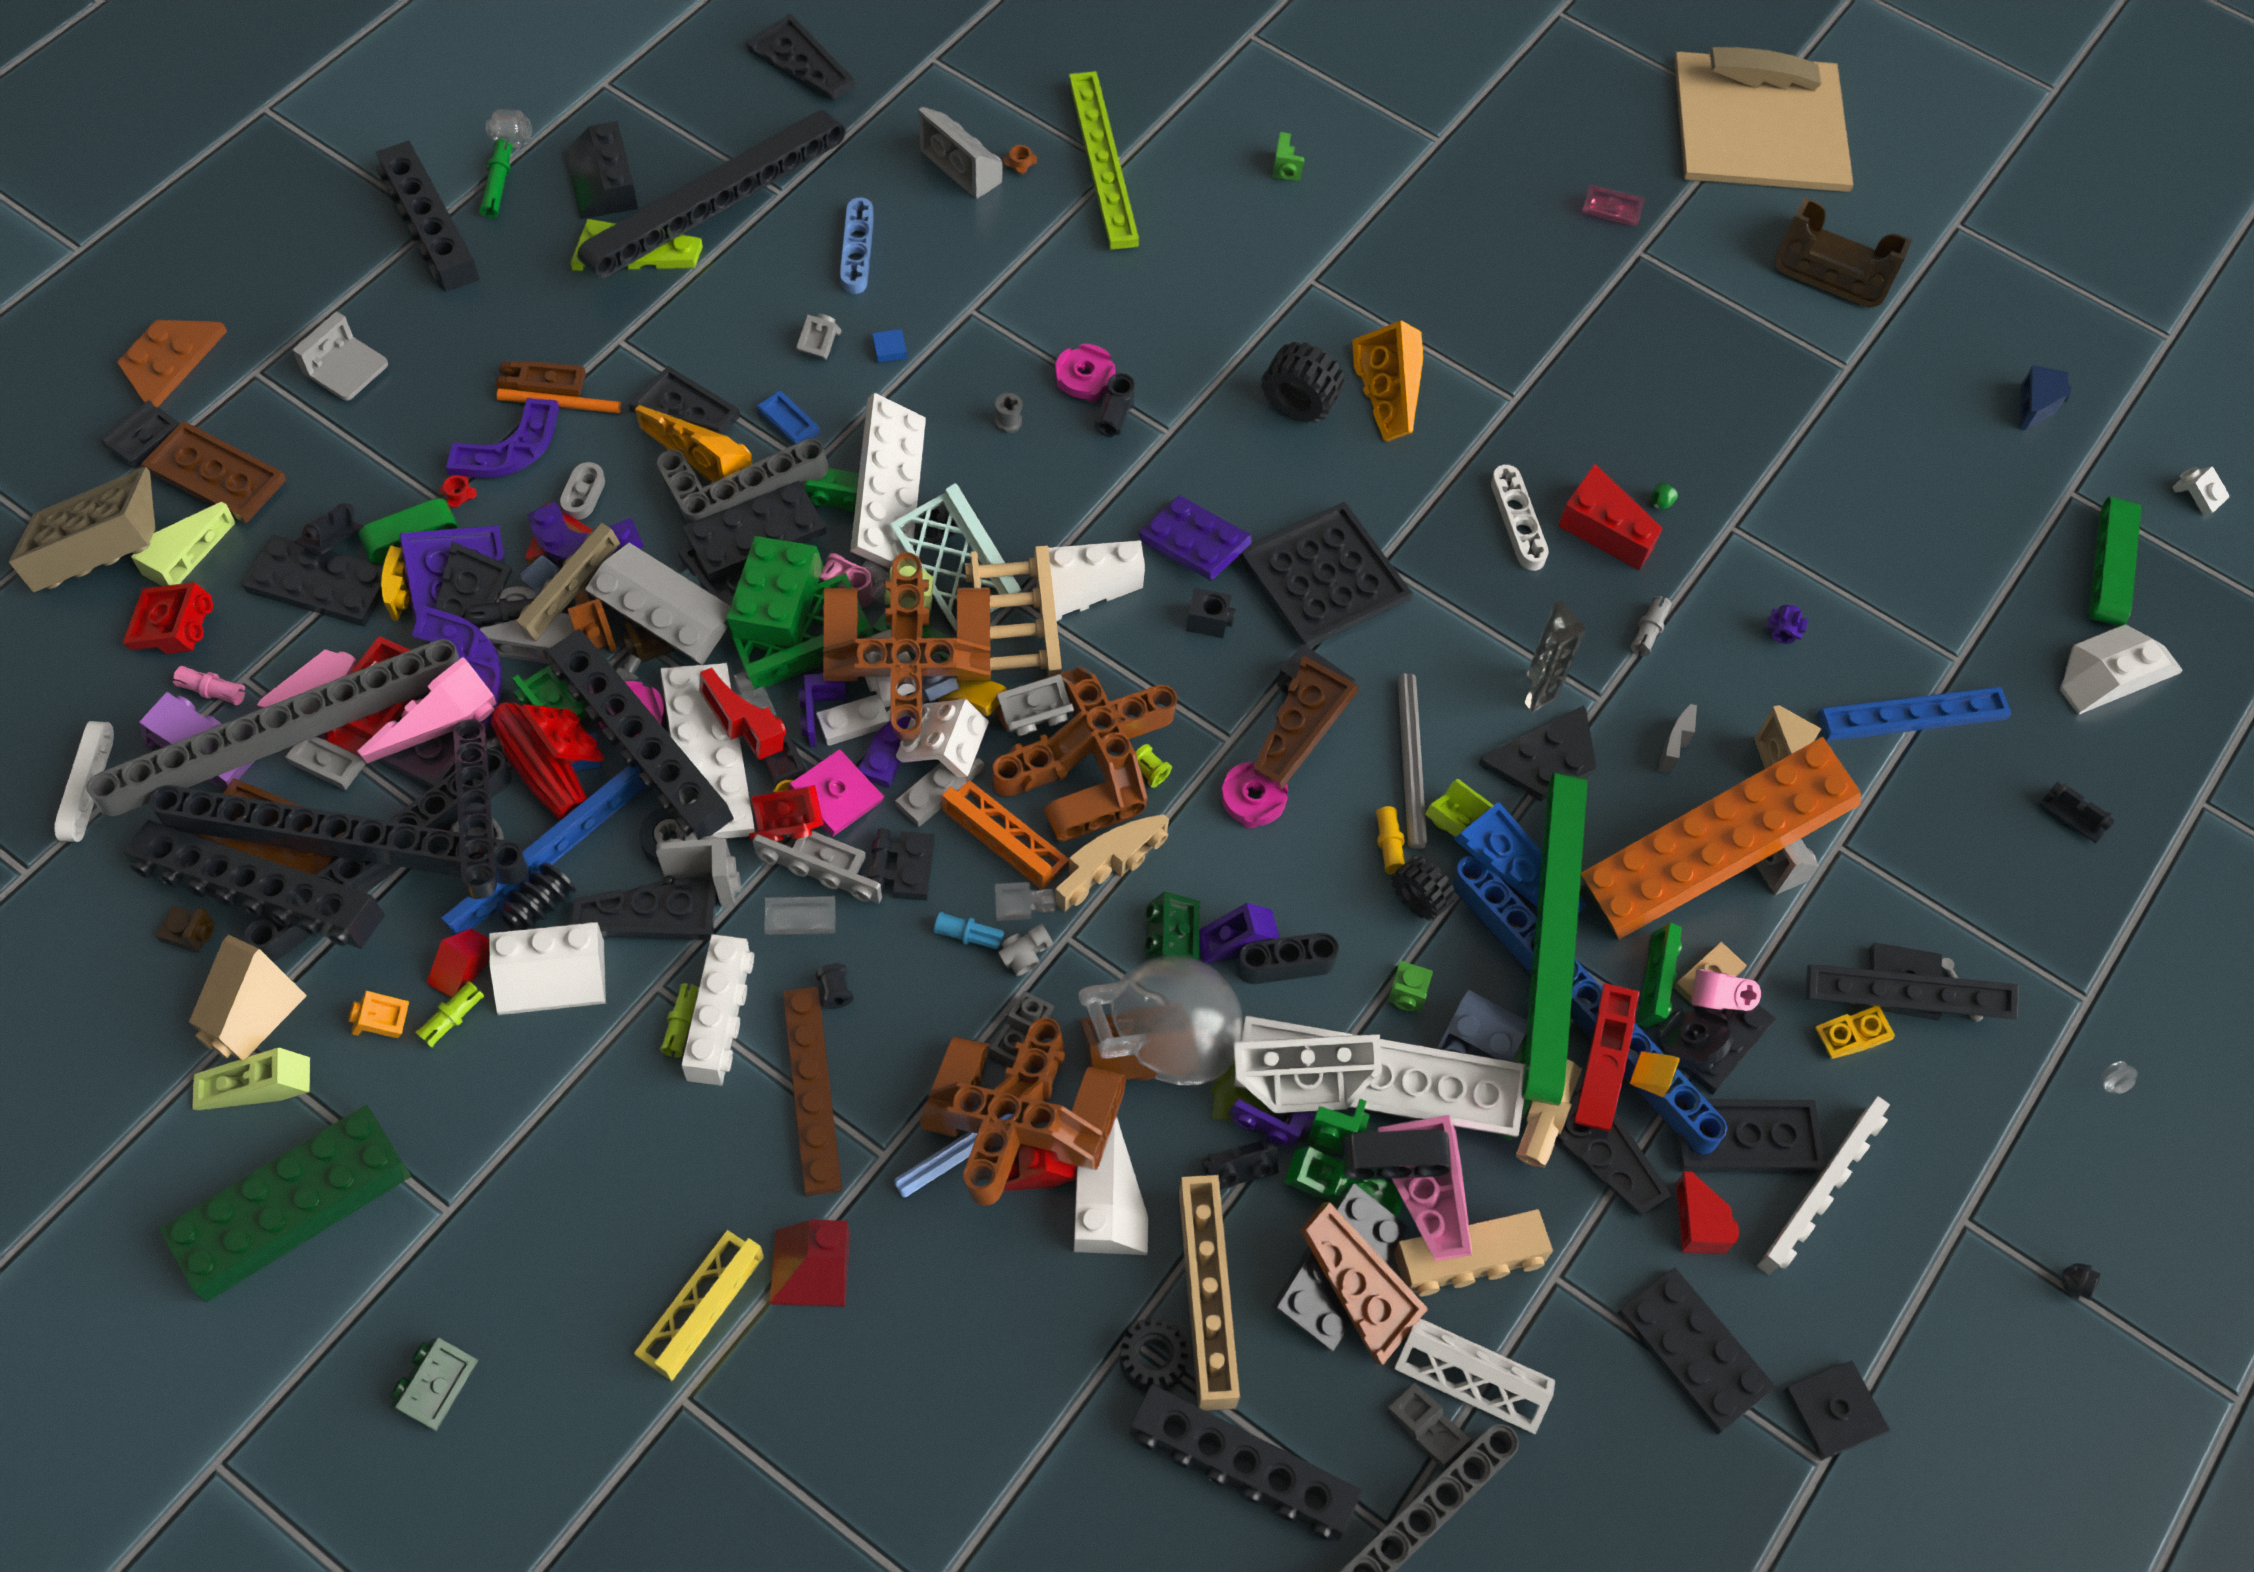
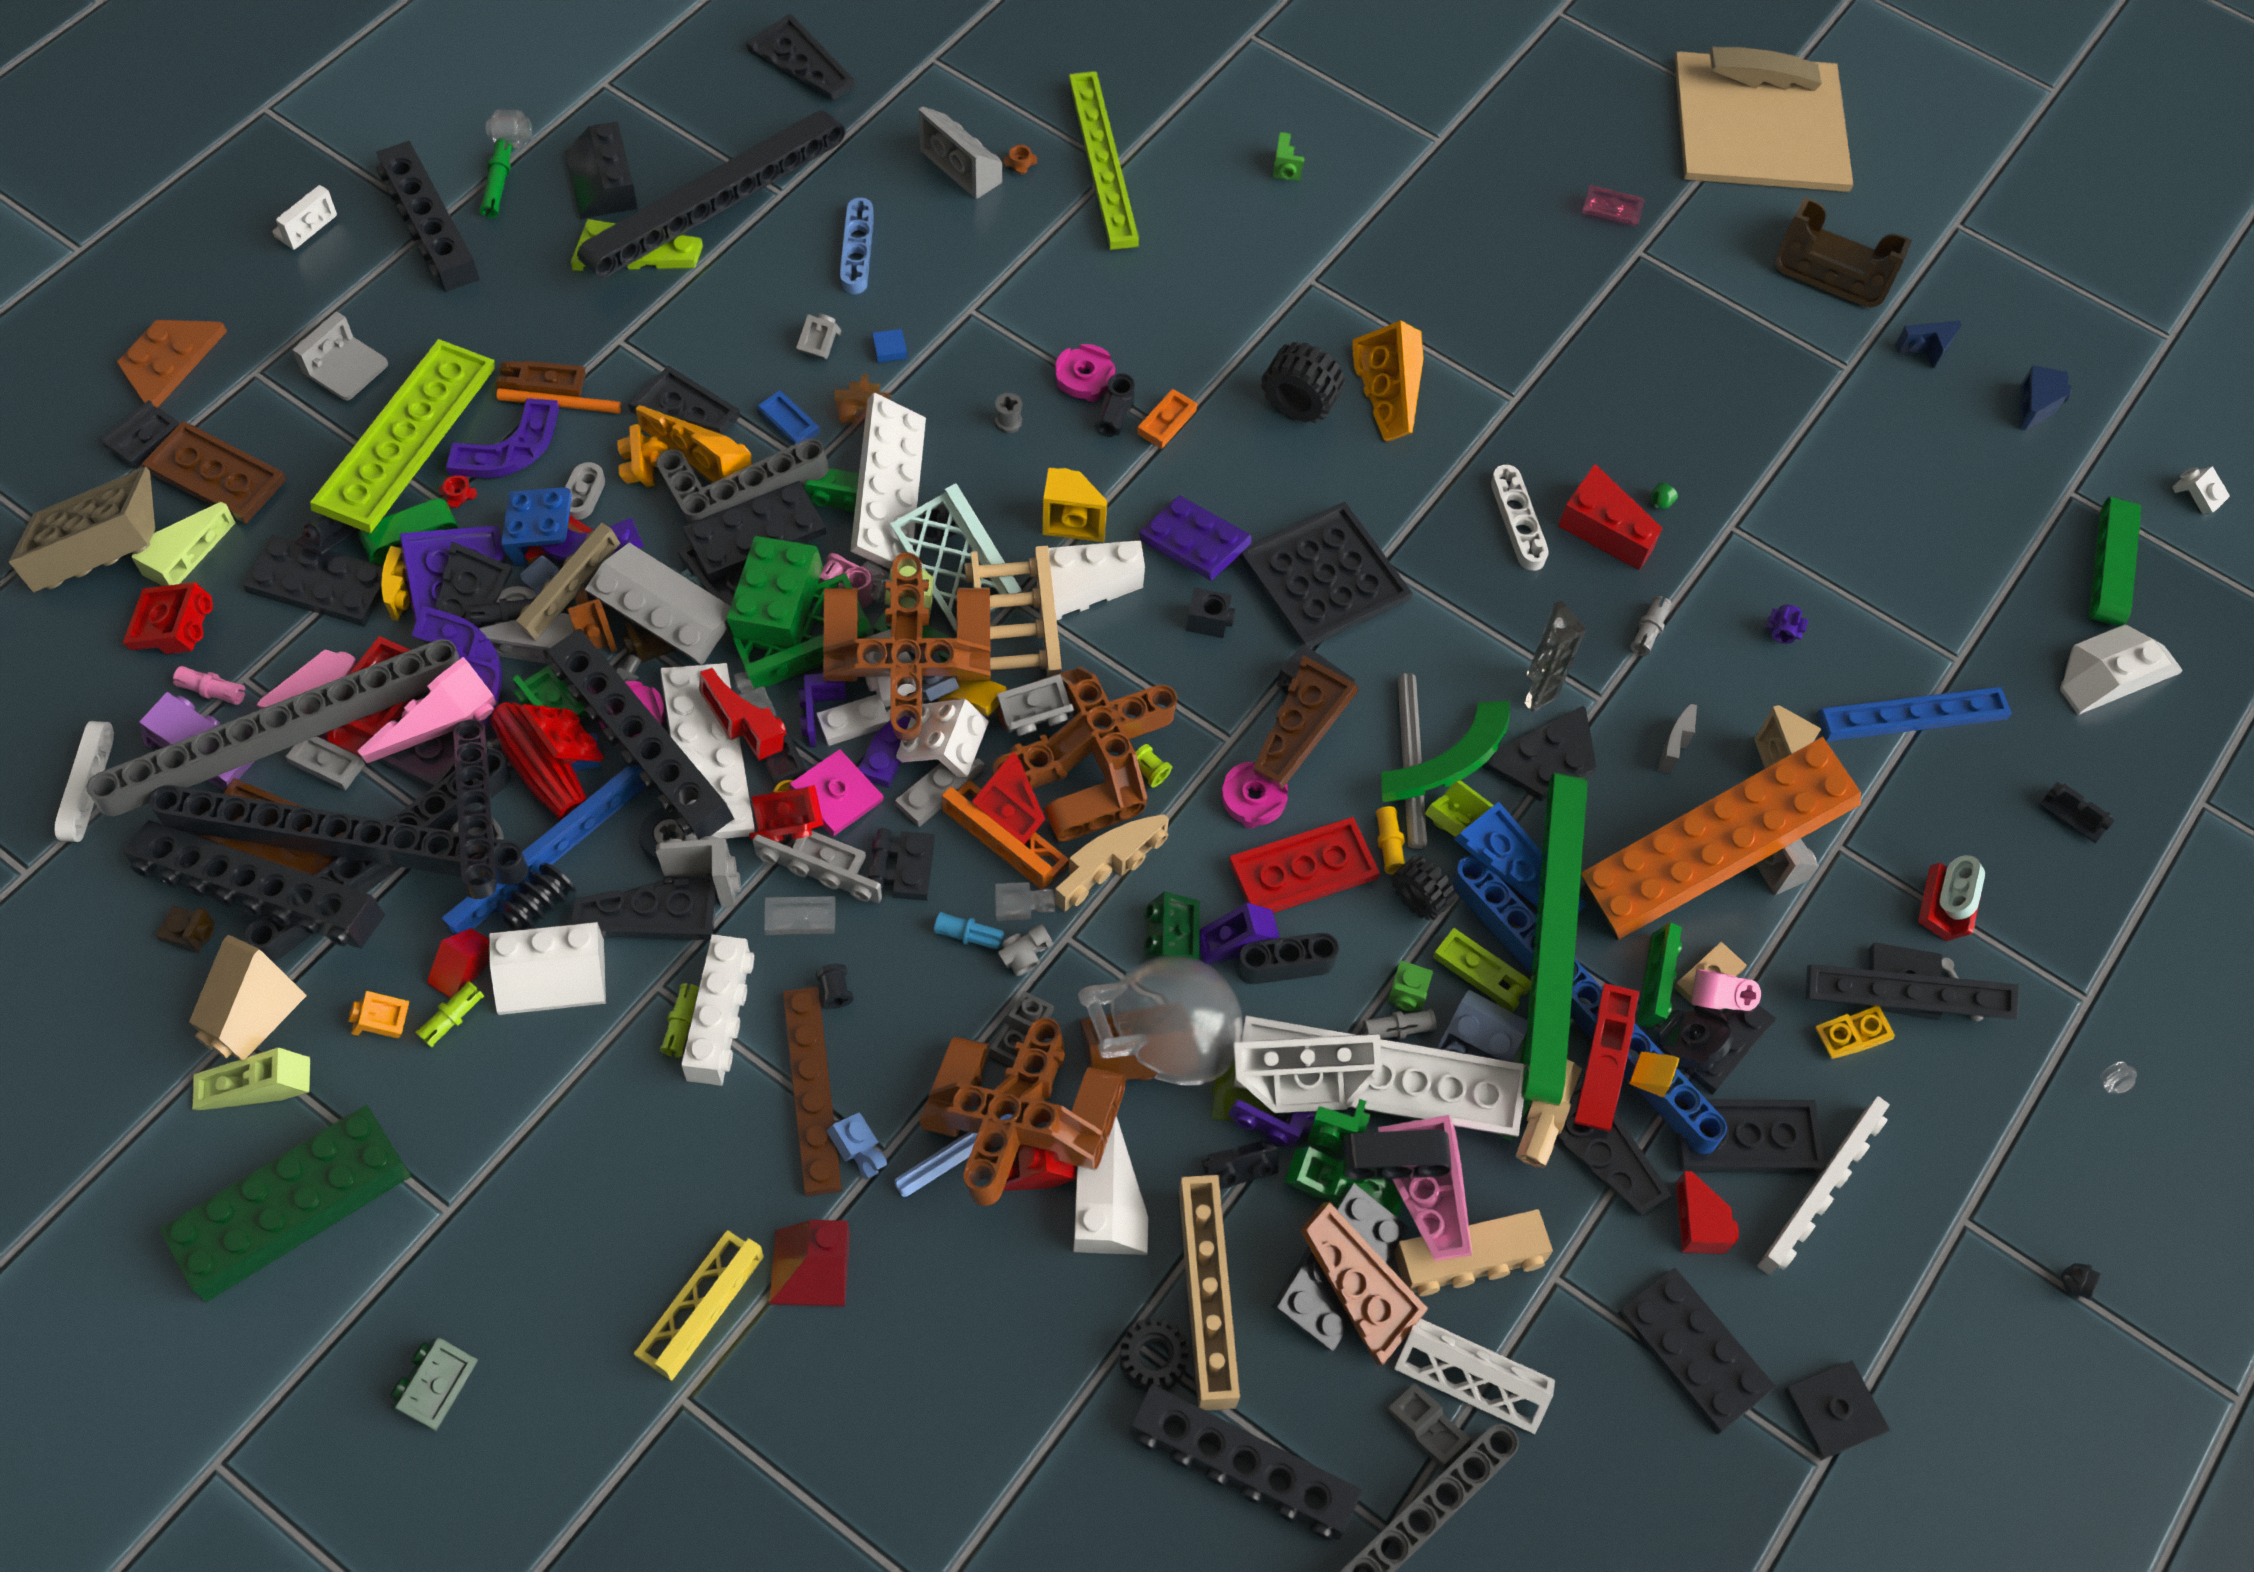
(305, 218): none -> white bracket
(402, 436): none -> lime plate
(535, 520): none -> blue bracket
(643, 454): none -> light orange hips
(856, 398): none -> clear orange hips
(856, 1140): none -> medium blue plate
(1011, 800): none -> red wing
(1073, 507): none -> yellow slope
(1167, 418): none -> orange plate
(1305, 866): none -> red plate
(1400, 1024): none -> light grey pin
(1456, 763): none -> green tile
(1482, 969): none -> lime plate
(1931, 337): none -> dark blue slope
(1932, 914): none -> red bracket
(1962, 895): none -> light aqua plate

